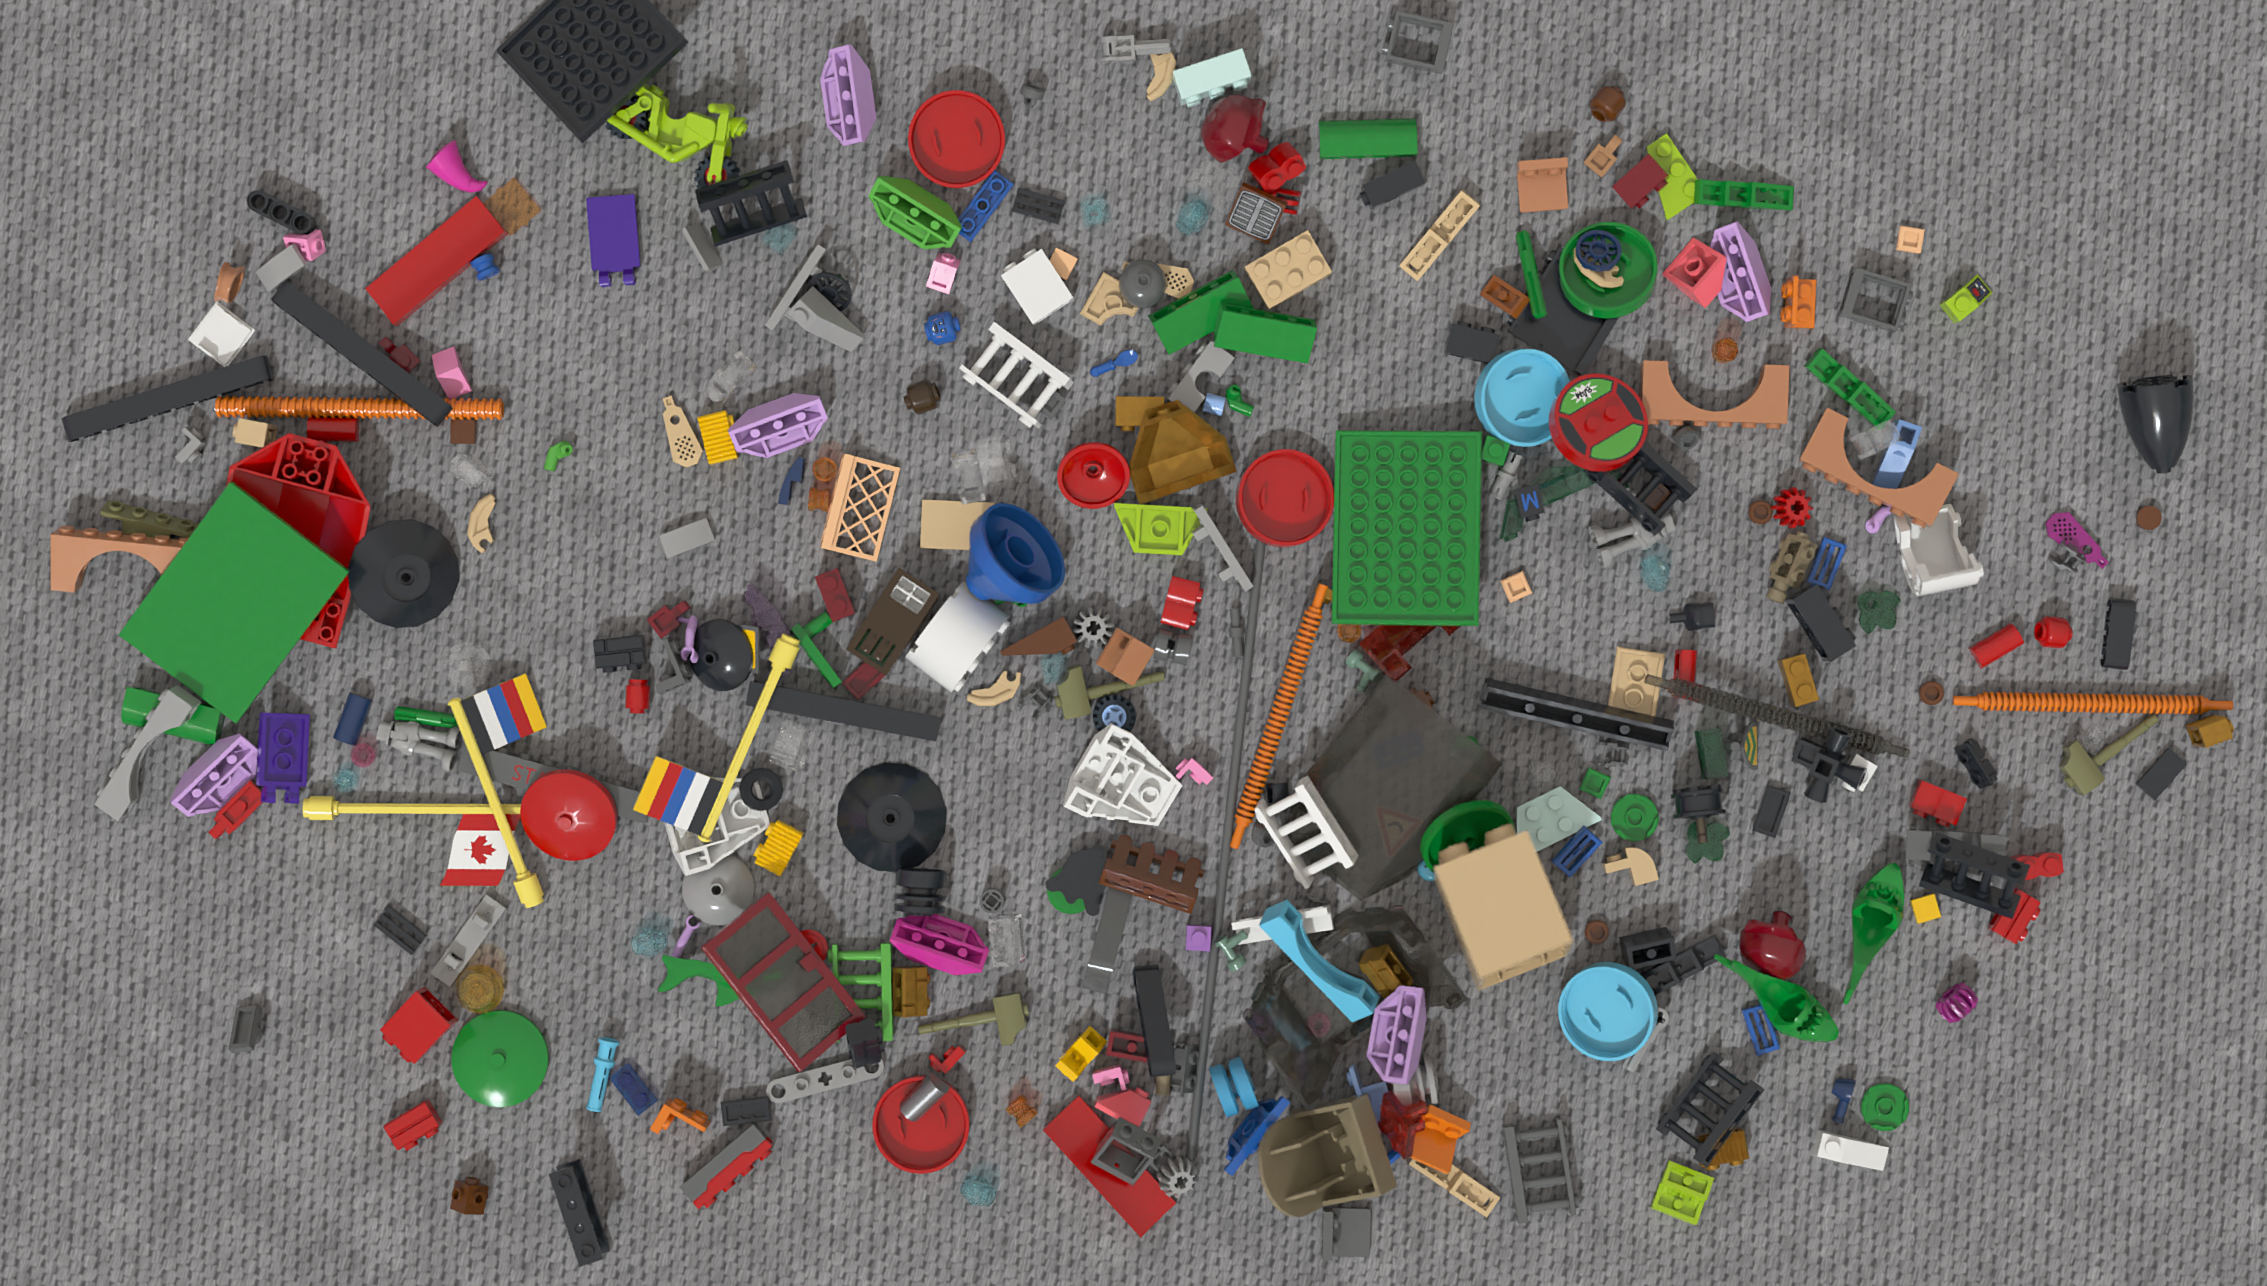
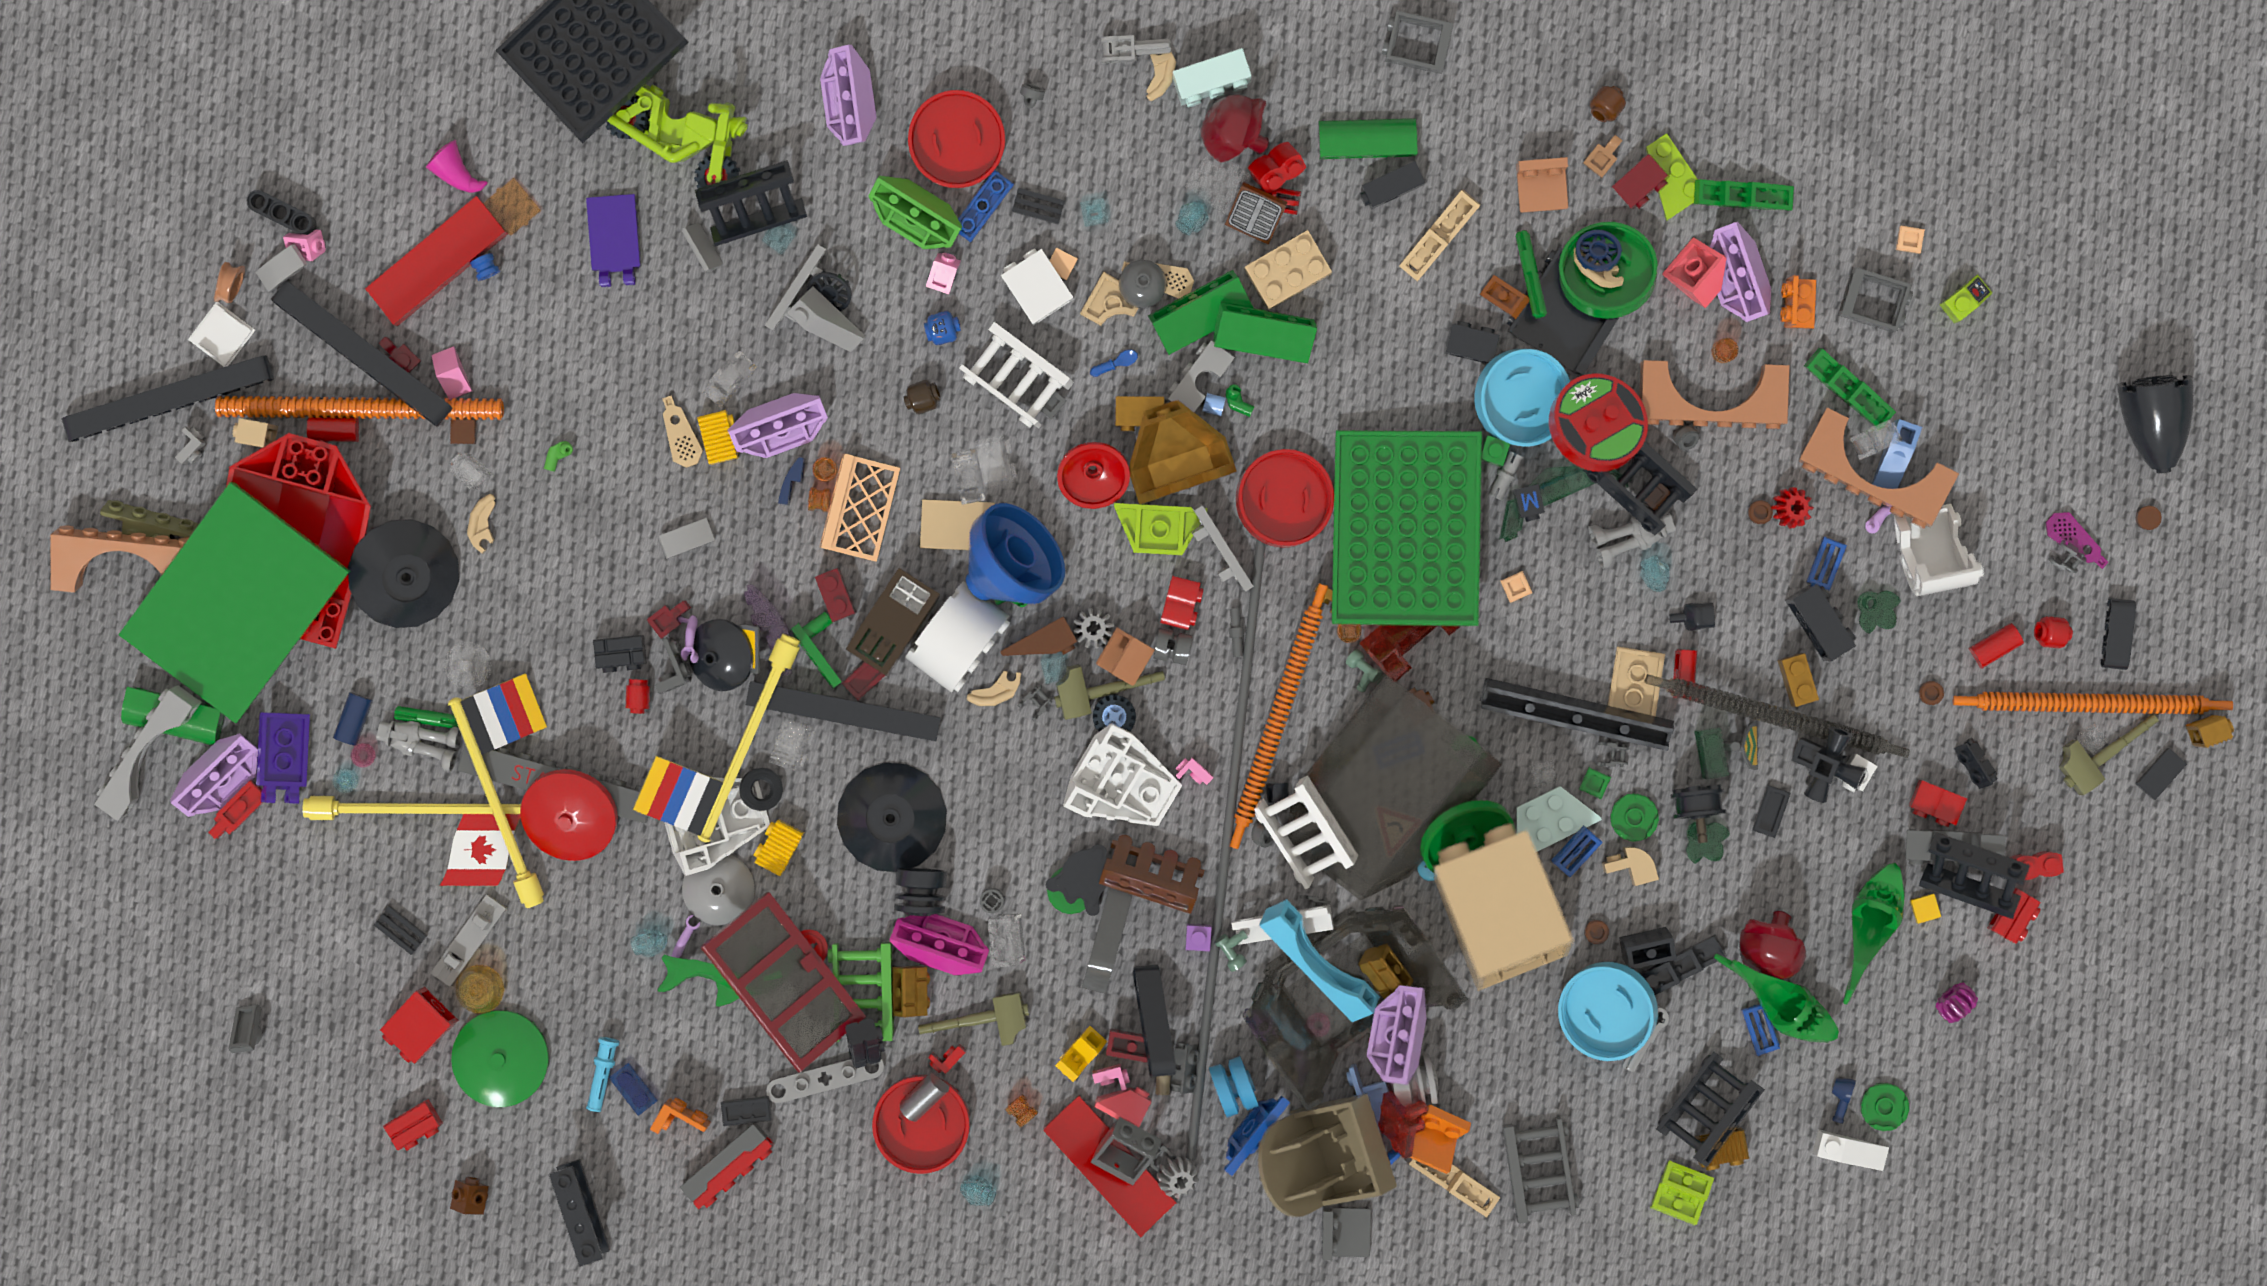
(1791, 565): dark tan brick -> none

